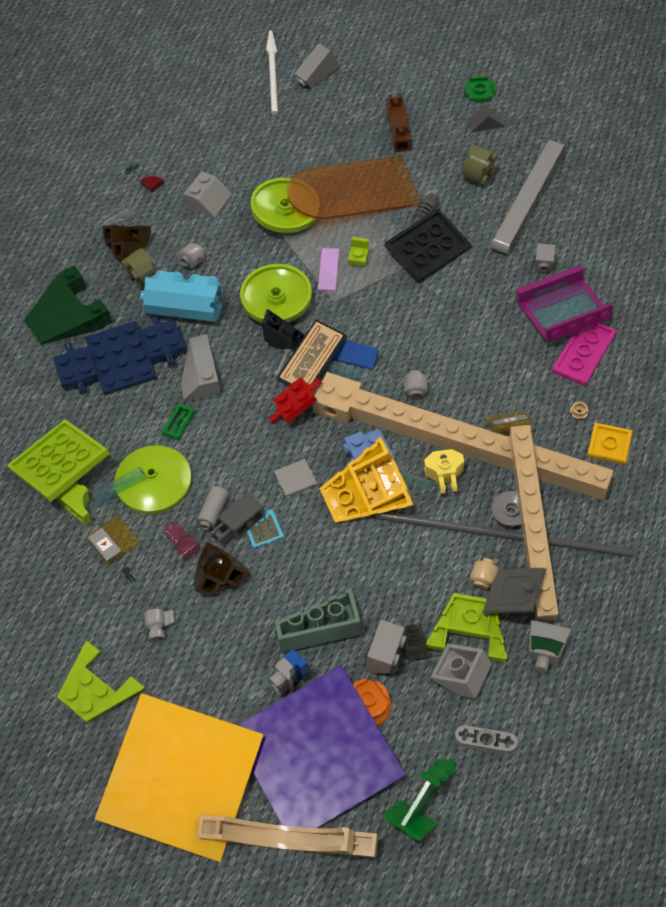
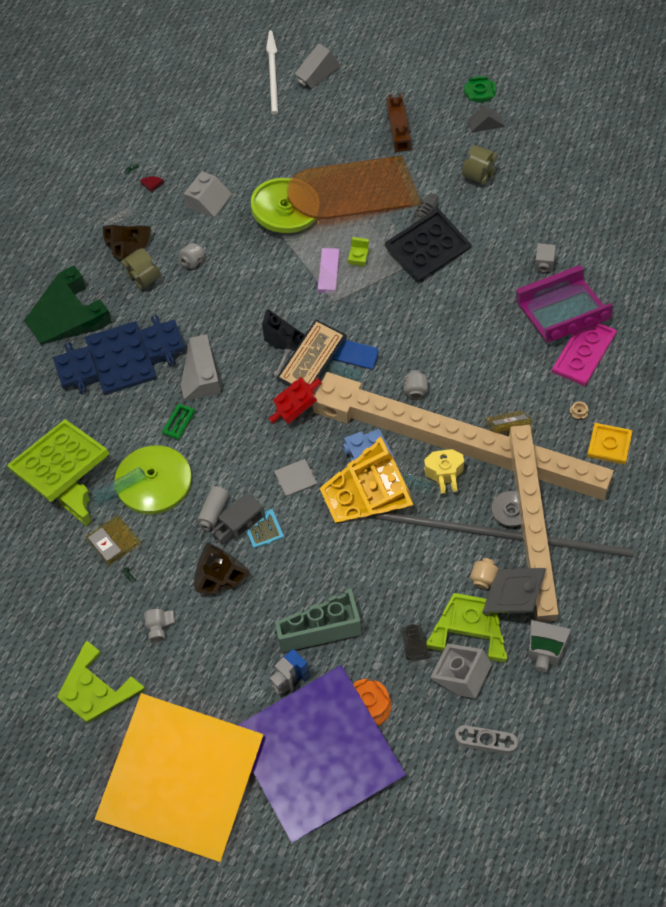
(174, 296): medium azure brick -> none
(184, 544): clear pink piece -> none
(276, 288): lime dish -> none
(315, 840): tan slope -> none
(384, 648): light grey slope -> none
(410, 817): green piece -> none
(528, 195): light grey beam -> none

